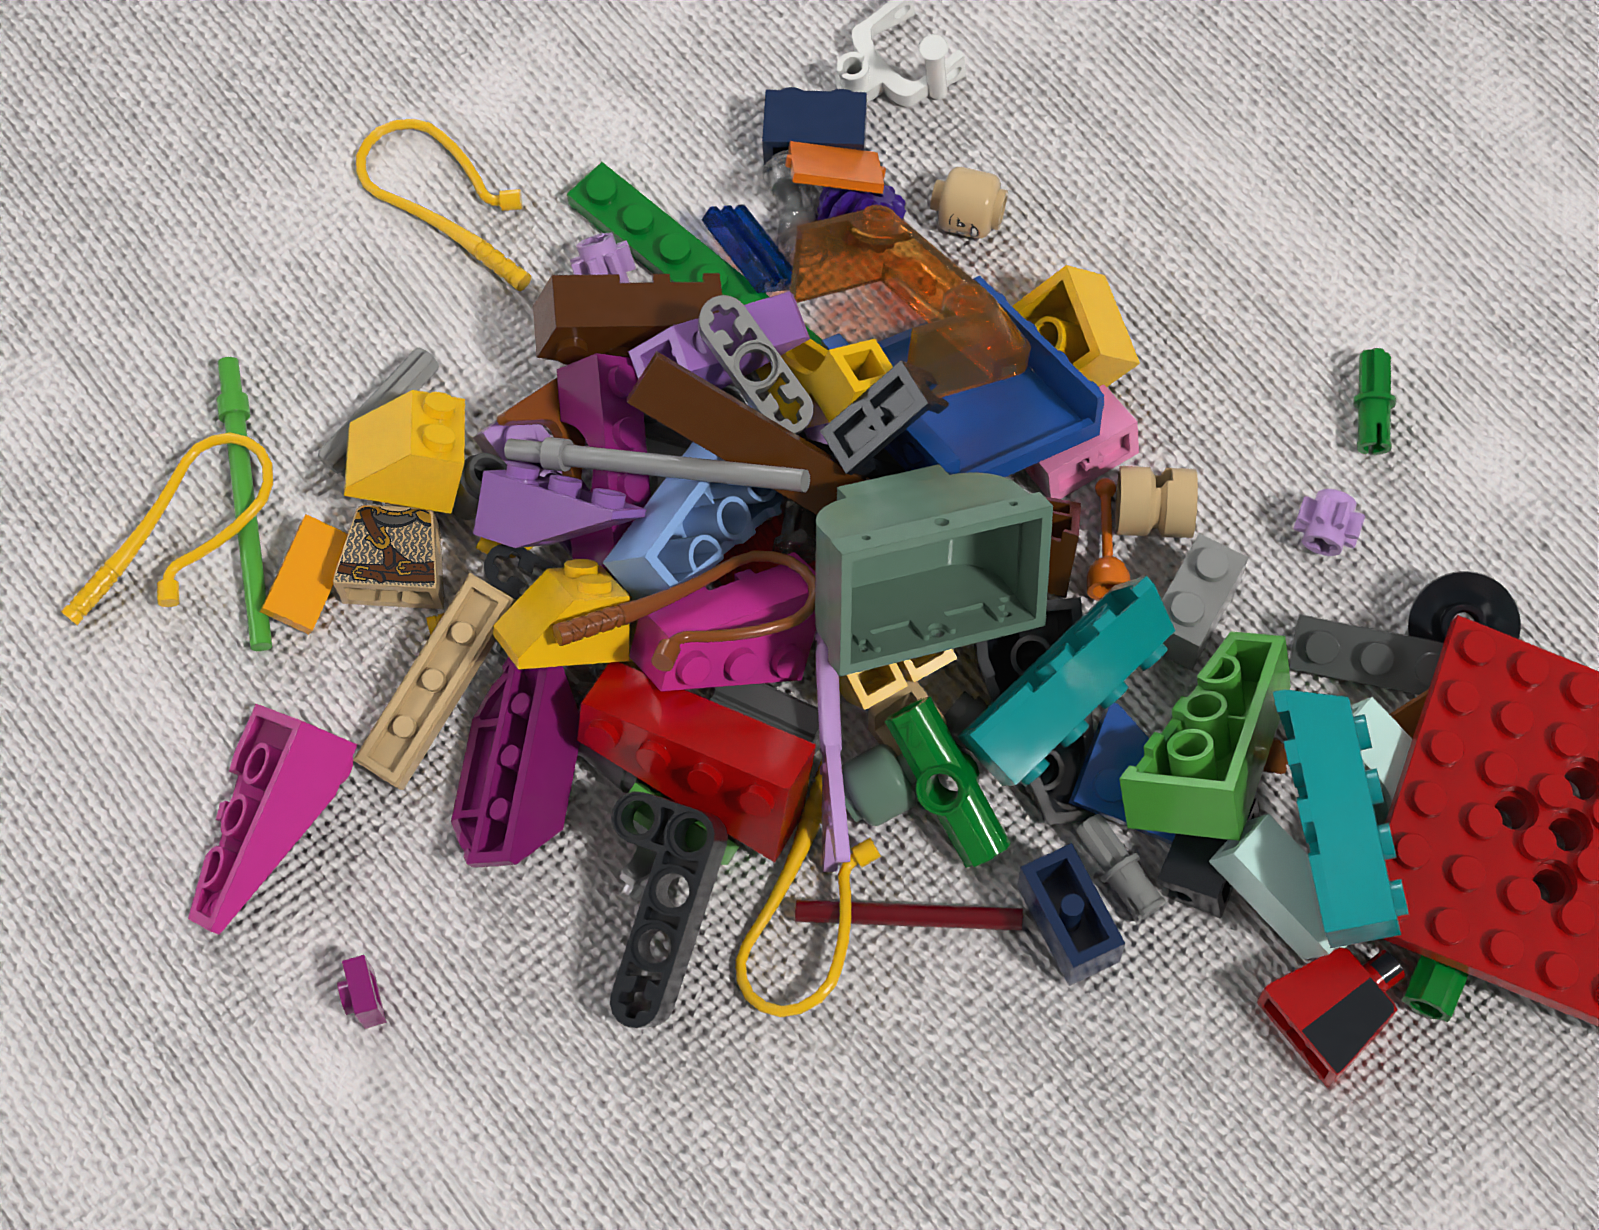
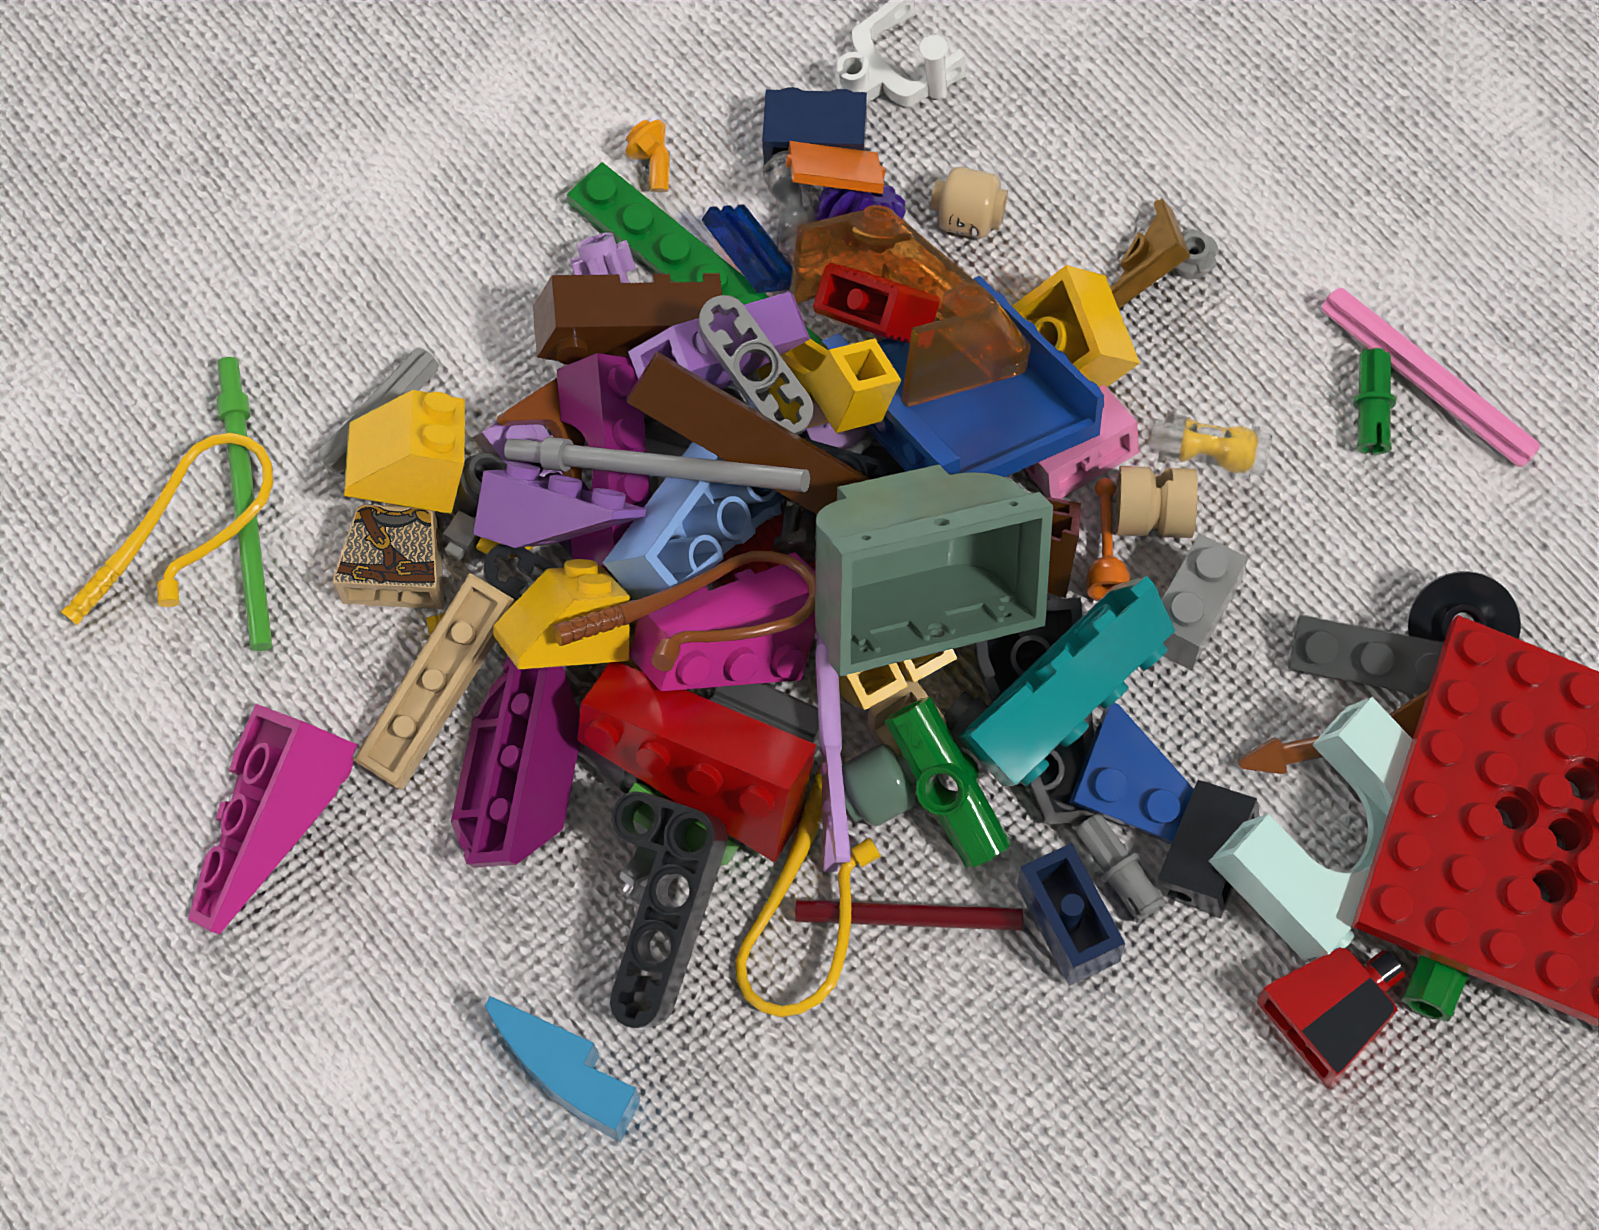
(305, 575): light orange tile -> none
(361, 992): magenta plate -> none
(461, 540): none -> flat silver piece
(472, 243): yellow piece -> none
(565, 1069): none -> dark azure slope
(648, 142): none -> light orange plate
(873, 302): none -> red brick
(881, 416): hinge -> none
(1151, 255): none -> pearl gold tile
(1201, 263): none -> light grey plate
(1214, 749): bright green wedge -> none
(1232, 448): none -> clear piece
(1329, 522): lavender gear -> none
(1340, 818): teal wedge -> none
(1432, 378): none -> bright pink axle

